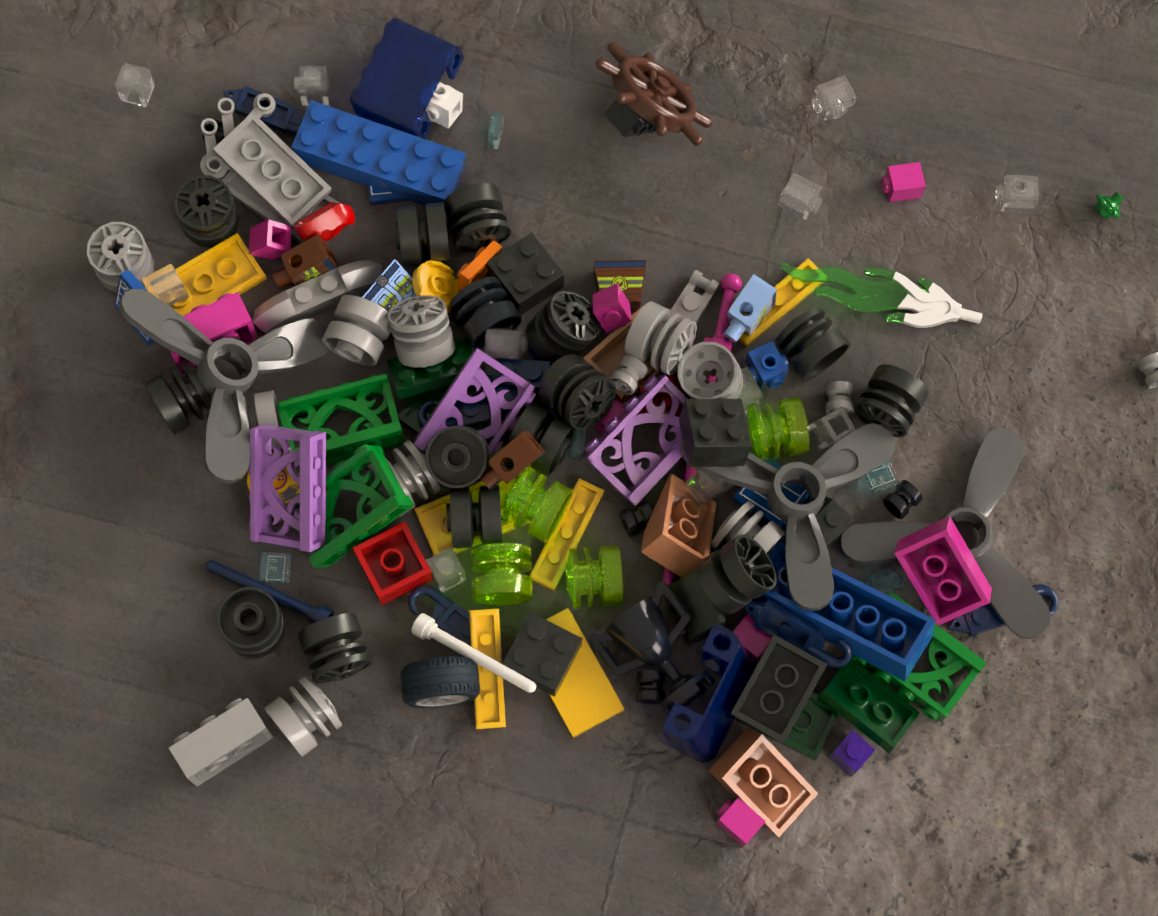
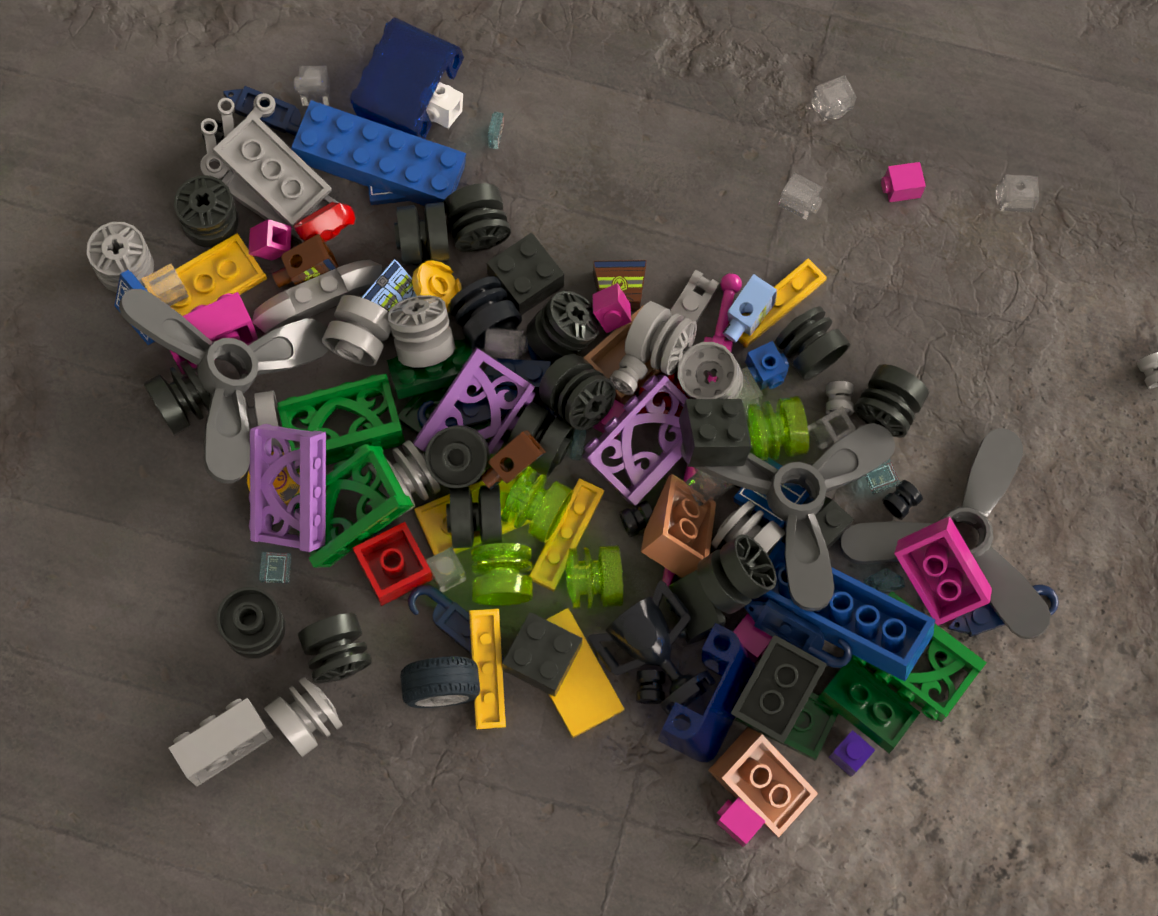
(134, 84): clear brick -> none
(313, 613): dark blue piece -> none
(425, 627): white piece -> none
(478, 267): orange plate -> none
(649, 98): reddish brown brick -> none
(931, 306): clear neon green piece -> none
(1108, 206): green plant -> none

